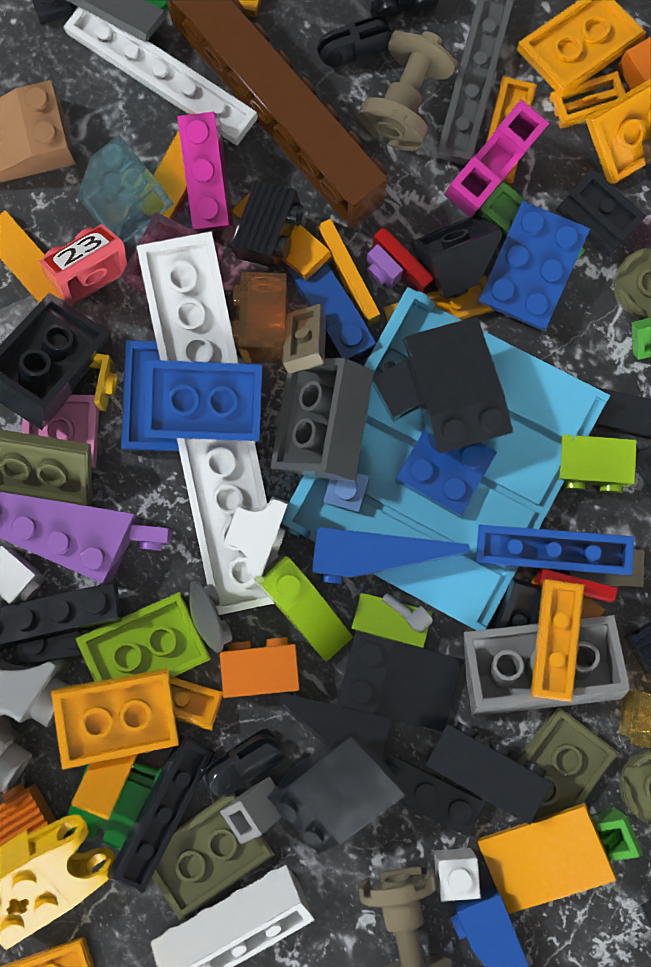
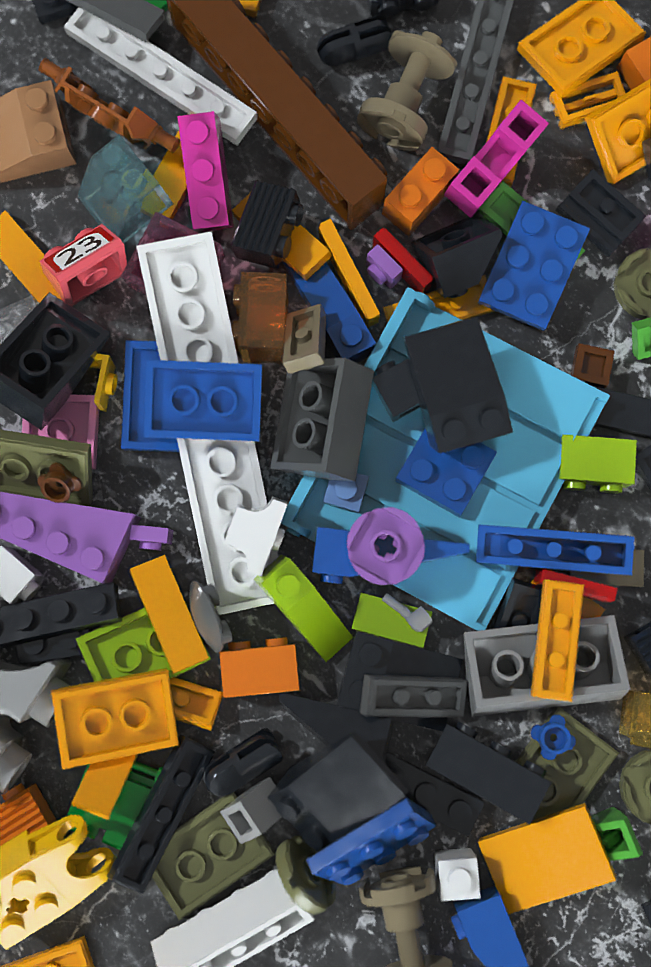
(58, 483): none -> reddish brown plate
(132, 126): none -> dark orange plate
(168, 614): none -> light orange tile
(307, 890): none -> olive tile
(373, 843): none -> blue plate
(380, 524): none -> medium lavender plate
(413, 696): none -> dark grey tile
(419, 191): none -> orange brick
(563, 742): none -> blue plate
(592, 365): none -> reddish brown plate

